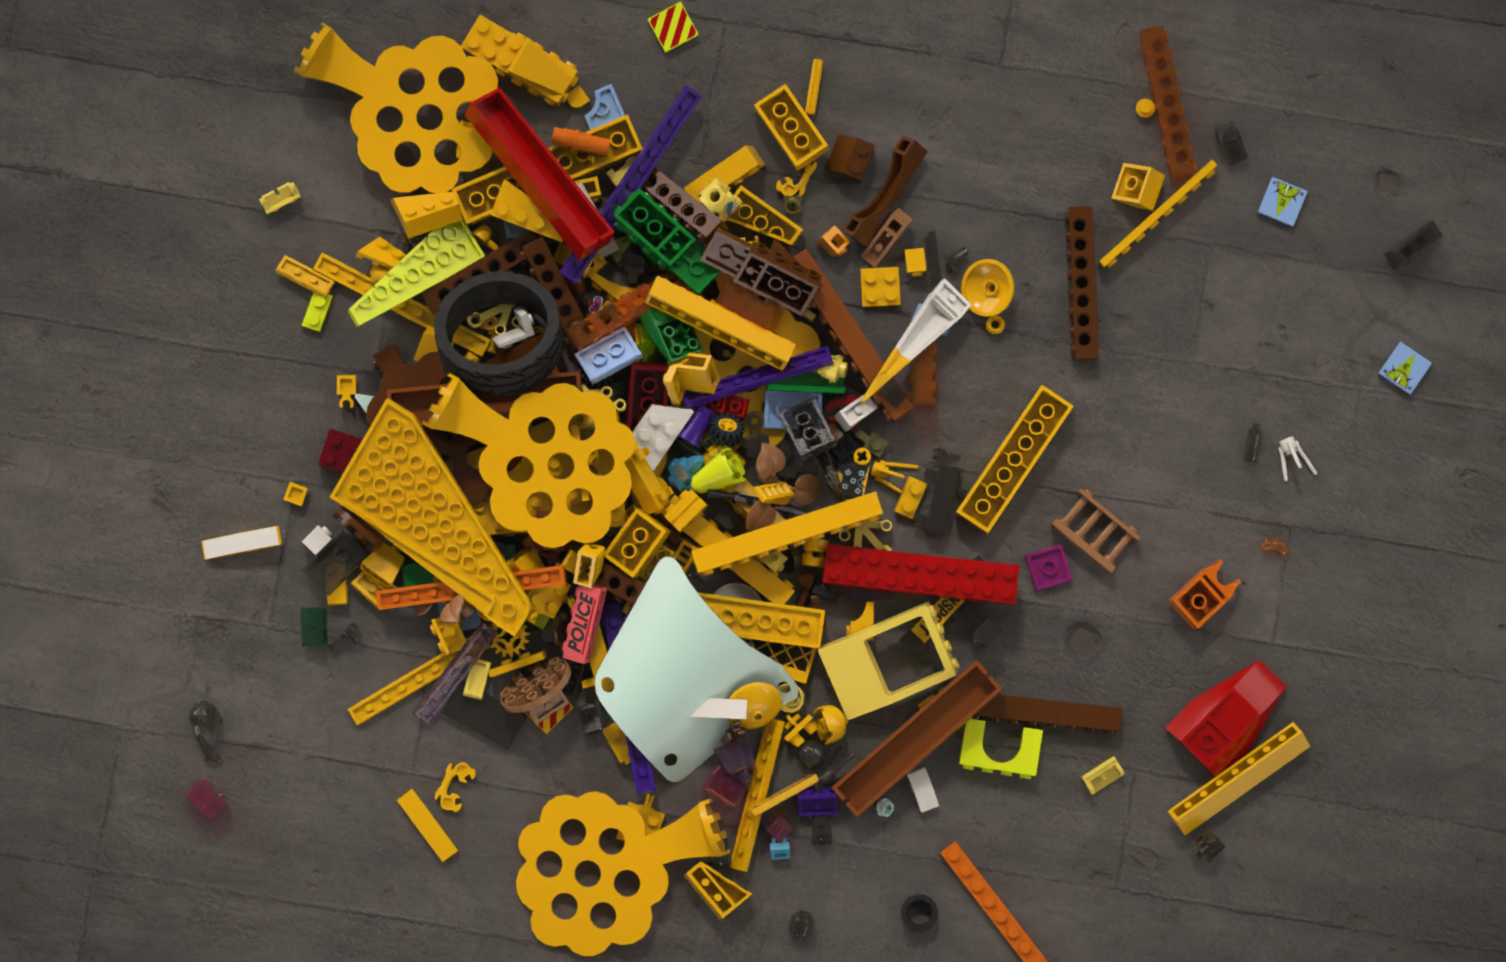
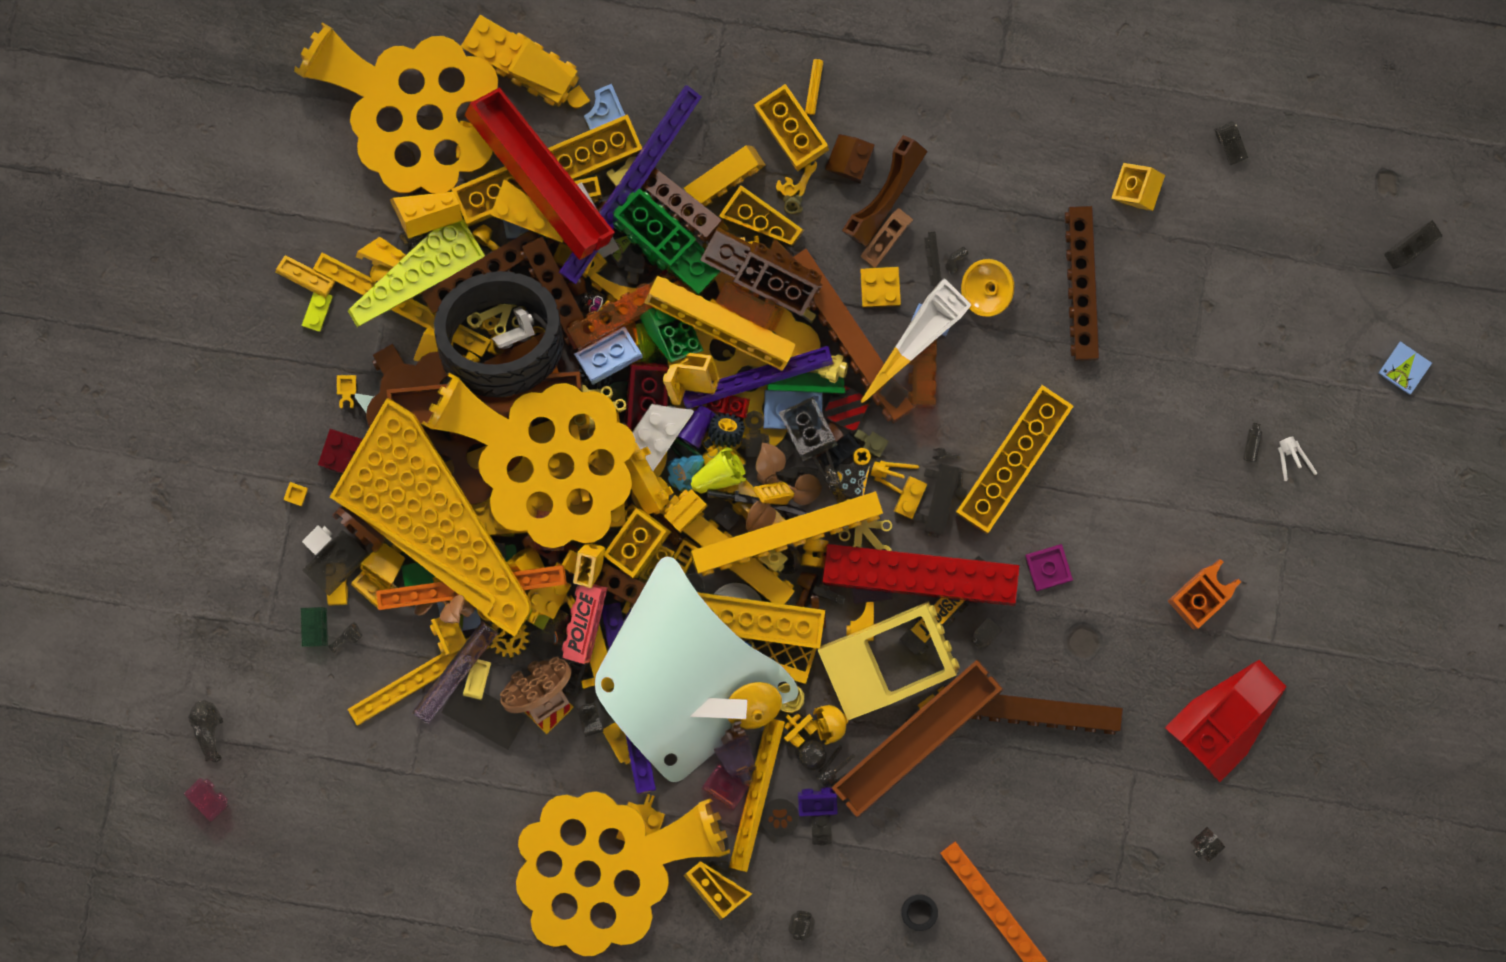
(241, 542): white slope -> none
(272, 202): light yellow hinge -> none
(427, 825): yellow tile -> none
(462, 770): yellow helmet -> none
(524, 660): yellow plate -> none
(580, 141): orange piece -> none
(673, 27): tile -> none
(719, 199): light yellow brick -> none
(779, 828): clear pink tile -> none
(780, 850): medium azure tile -> none
(782, 795): yellow tile -> none
(837, 237): light orange brick -> none
(854, 413): white plate -> none
(884, 807): light aqua plate -> none
(915, 262): yellow brick -> none
(922, 789): white slope -> none
(999, 320): yellow plate -> none
(1023, 763): neon yellow arch -> none
(1077, 537): medium nougat fence -> none
(1102, 775): light yellow hinge -> none
(1145, 108): yellow plate -> none
(1152, 221): yellow plate -> none
(1176, 169): clear orange brick -> none
(1239, 778): yellow brick -> none
(1272, 543): clear orange arm -> none
(1282, 201): light blue tile -> none

